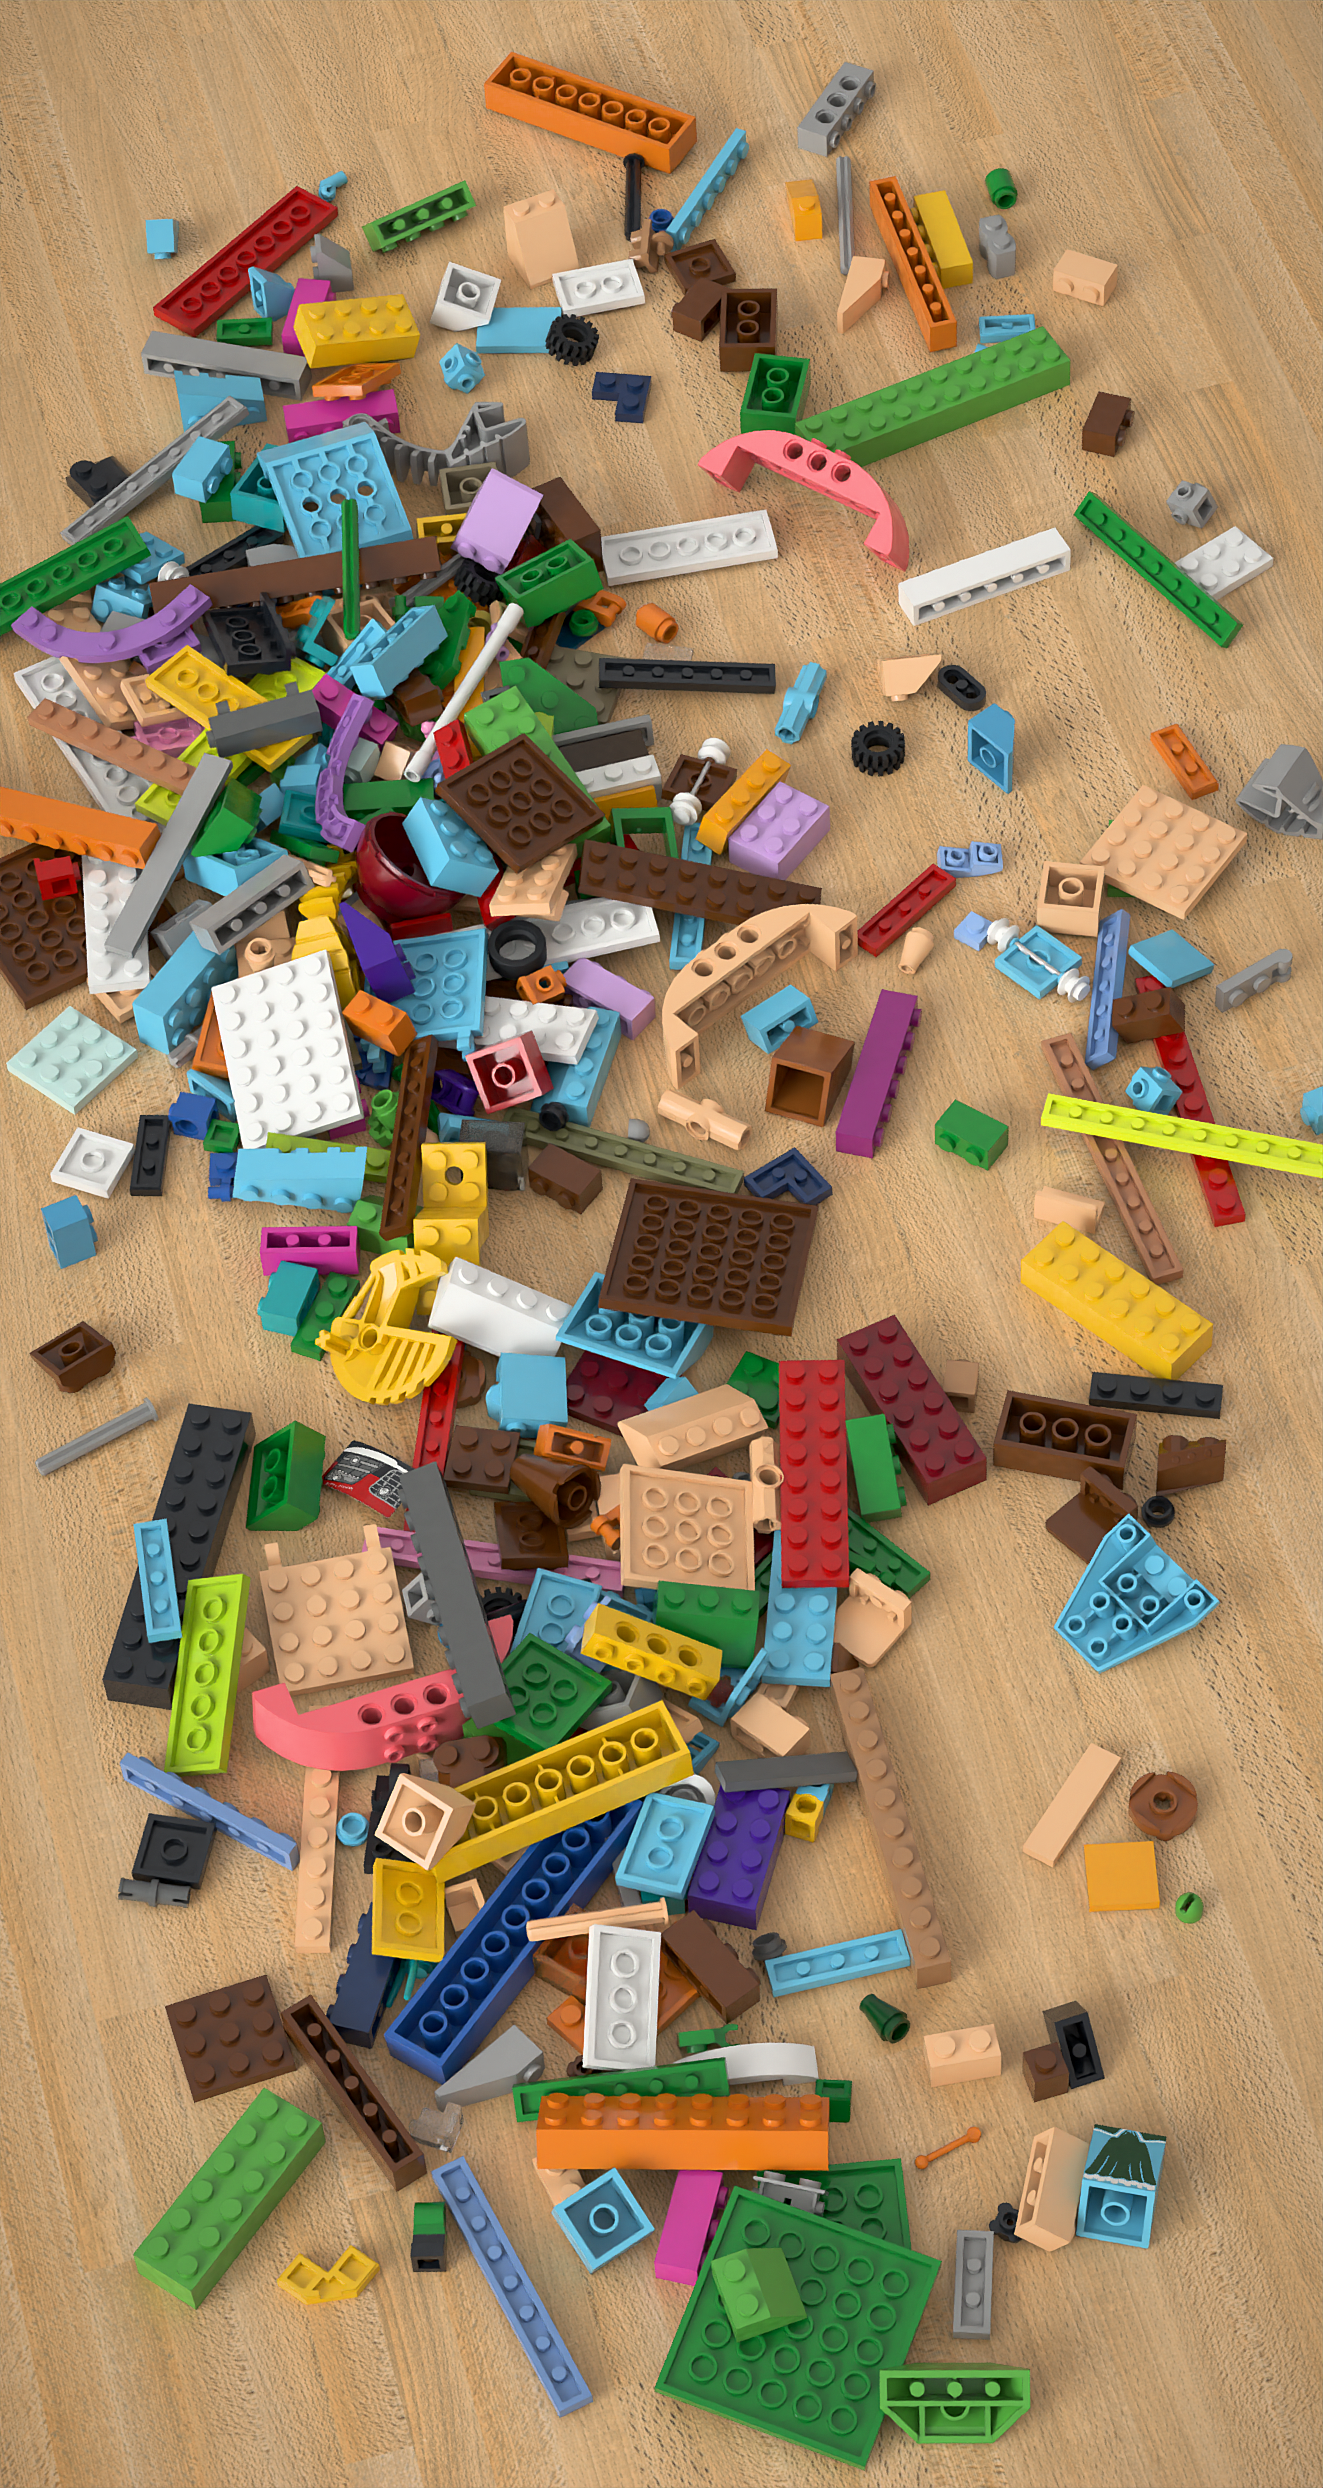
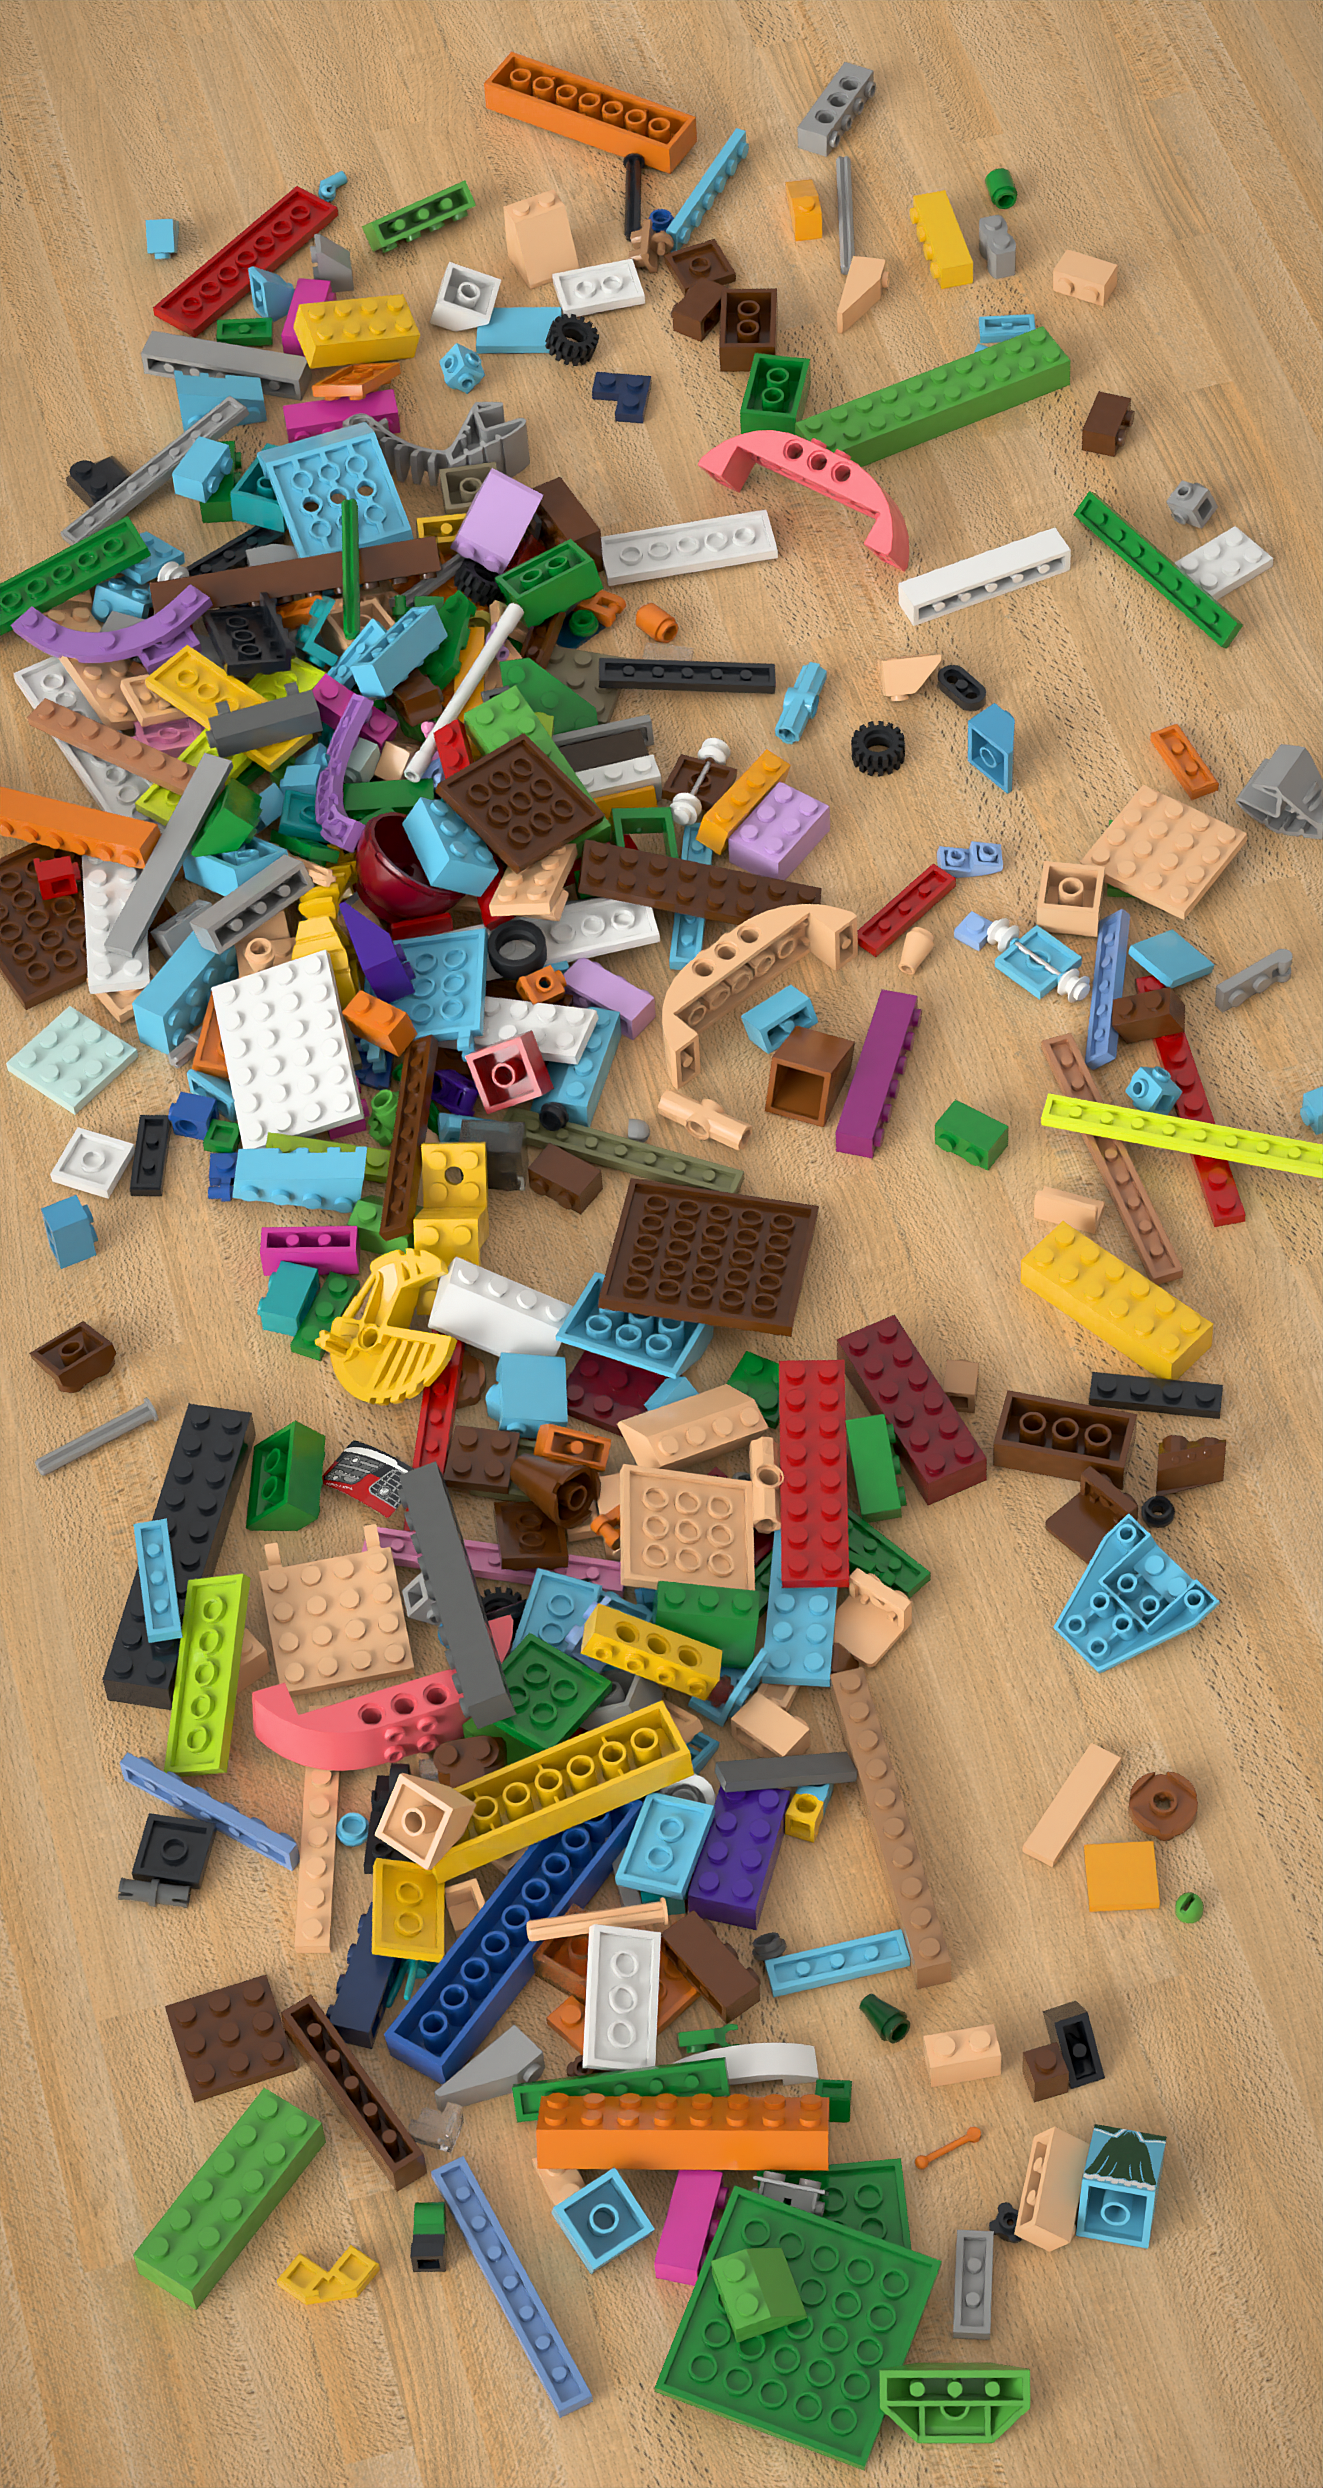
(791, 1173): dark blue plate -> none
(913, 264): orange brick -> none

